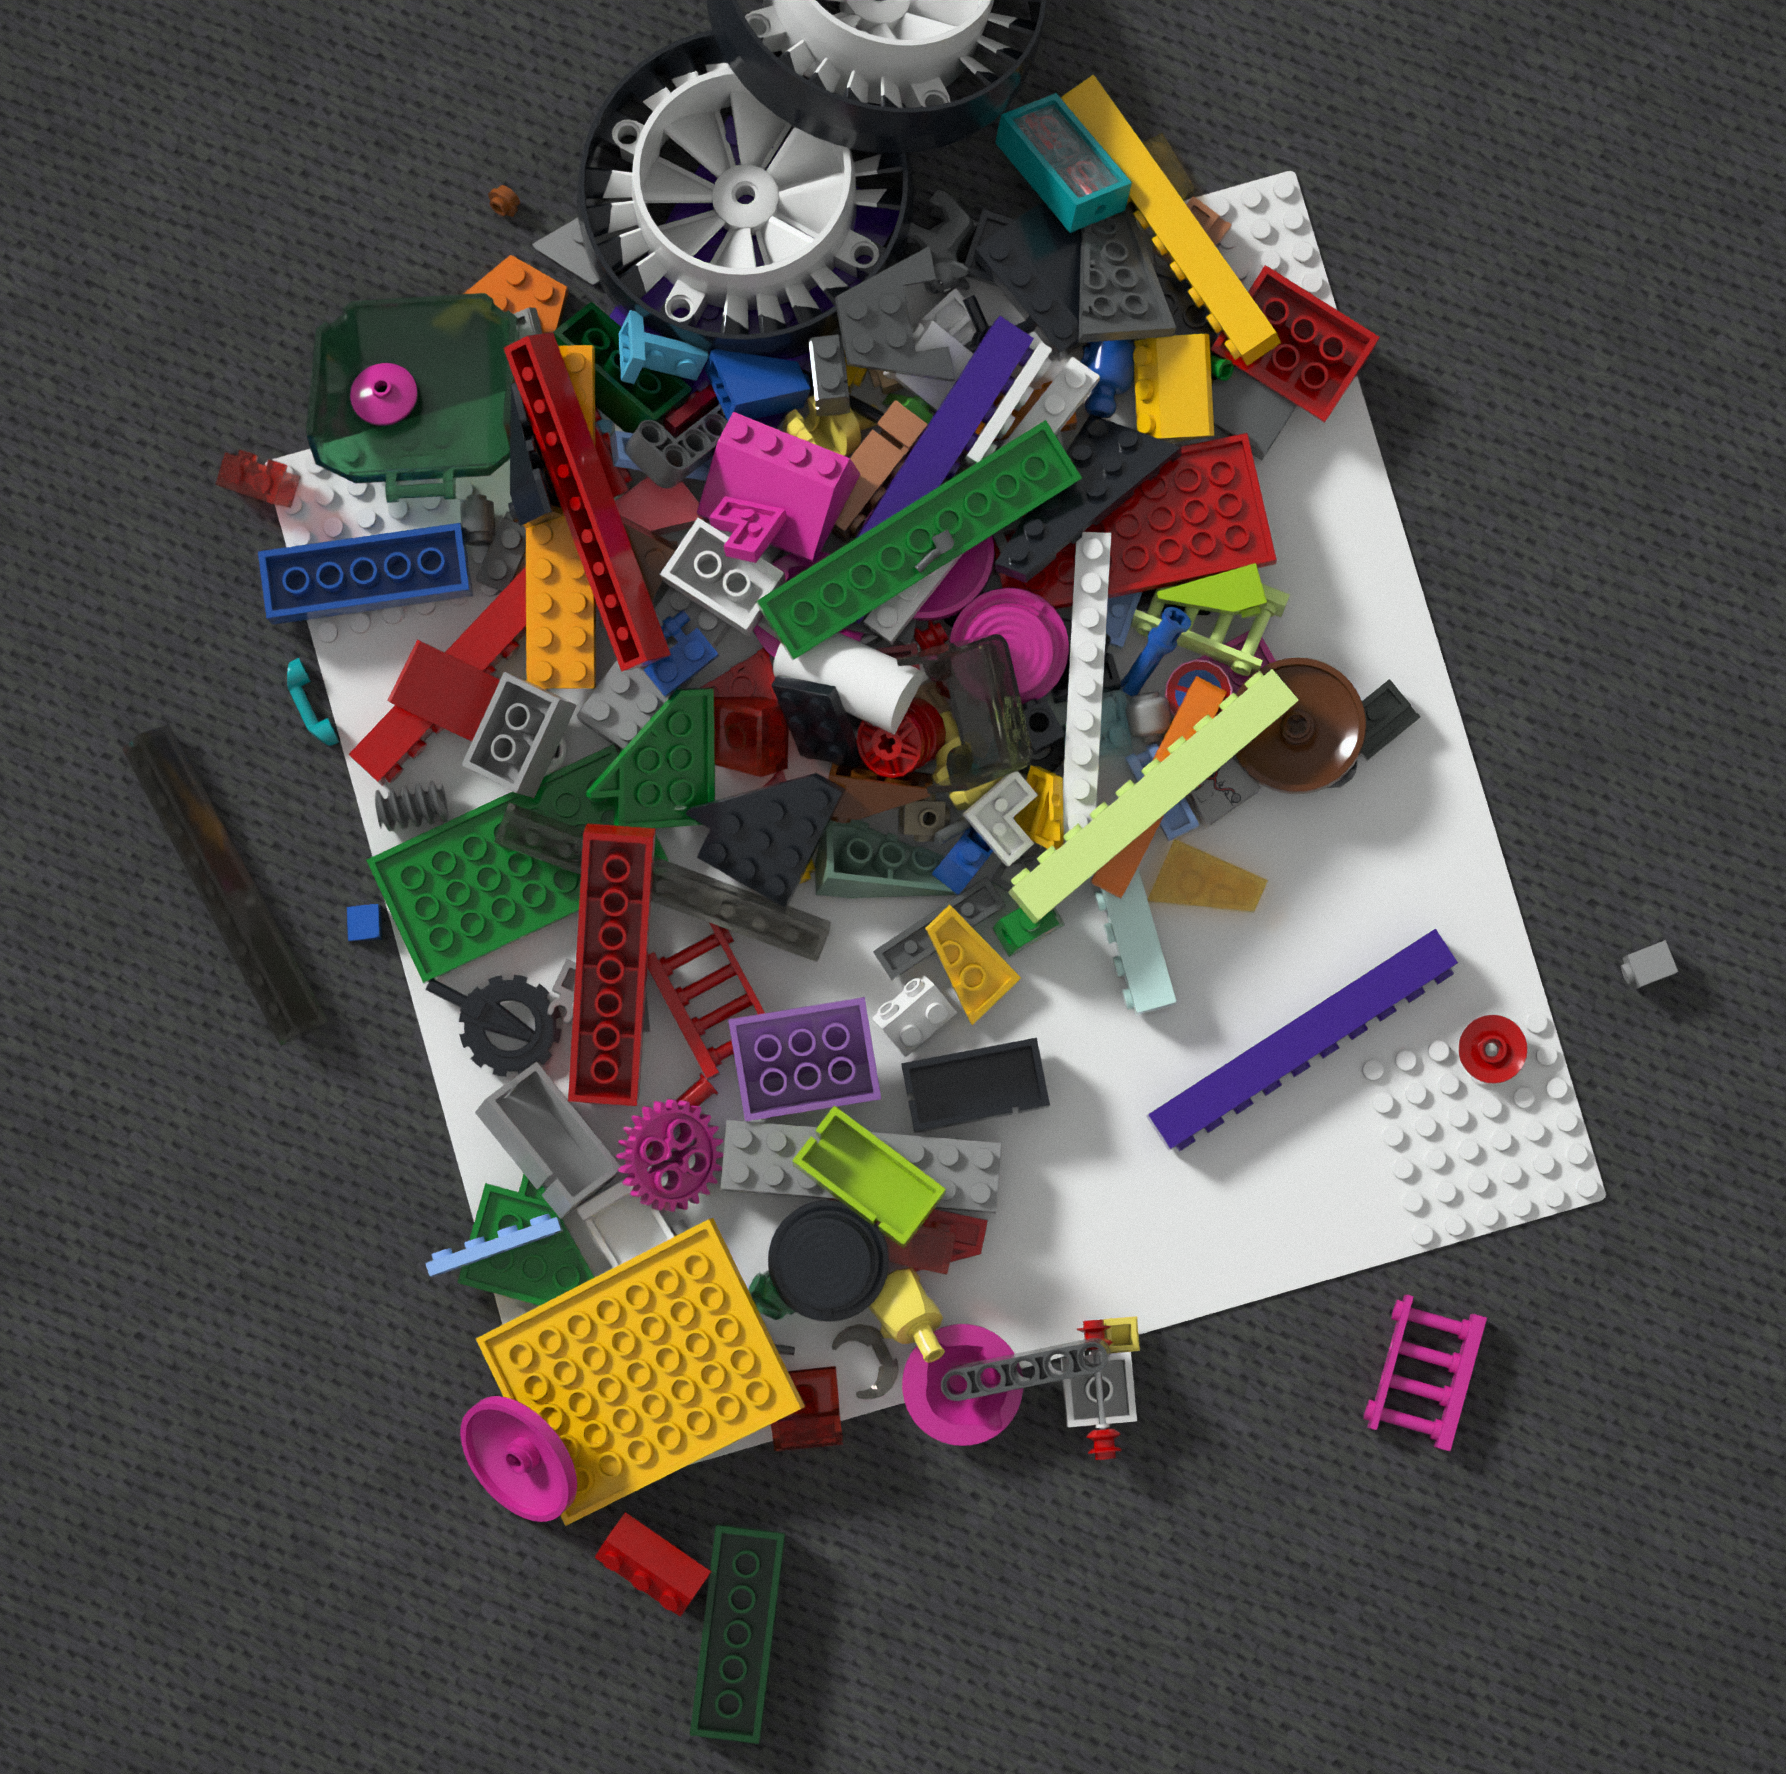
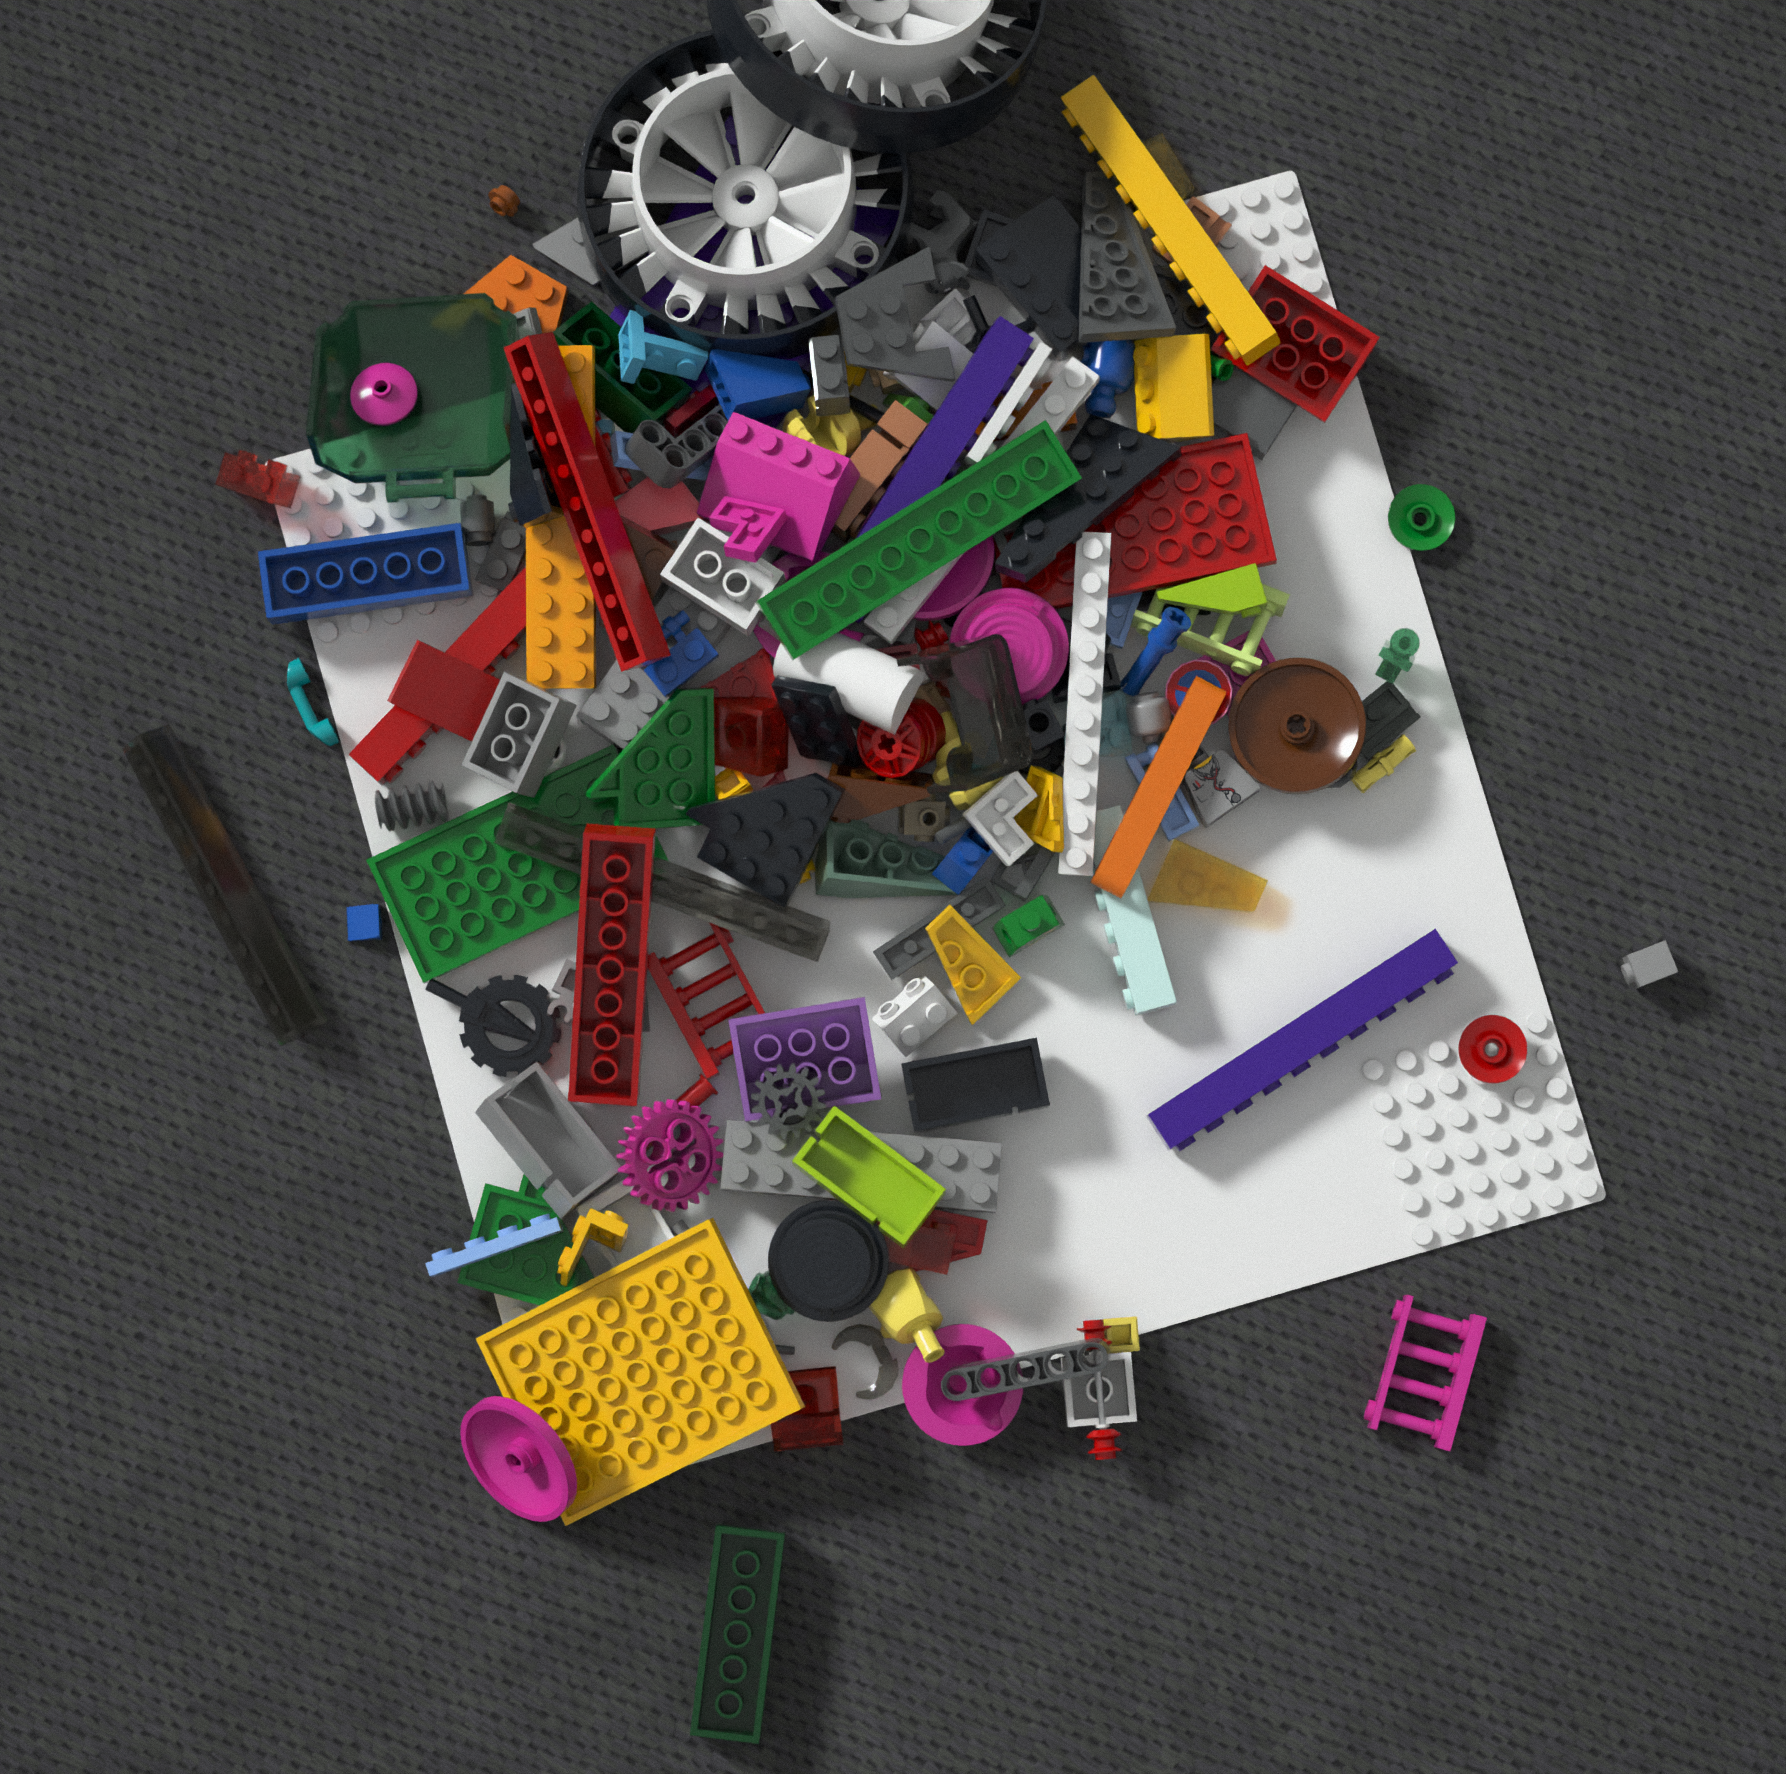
(602, 1228): none -> yellow bracket
(652, 1564): red slope -> none
(730, 783): none -> yellow slope
(802, 1108): none -> dark grey gear
(943, 543): dark grey hand -> none
(1063, 162): teal brick -> none
(1152, 796): yellowish green brick -> none
(1383, 763): none -> light yellow pin
(1398, 654): none -> clear green hips
(1433, 506): none -> green dish

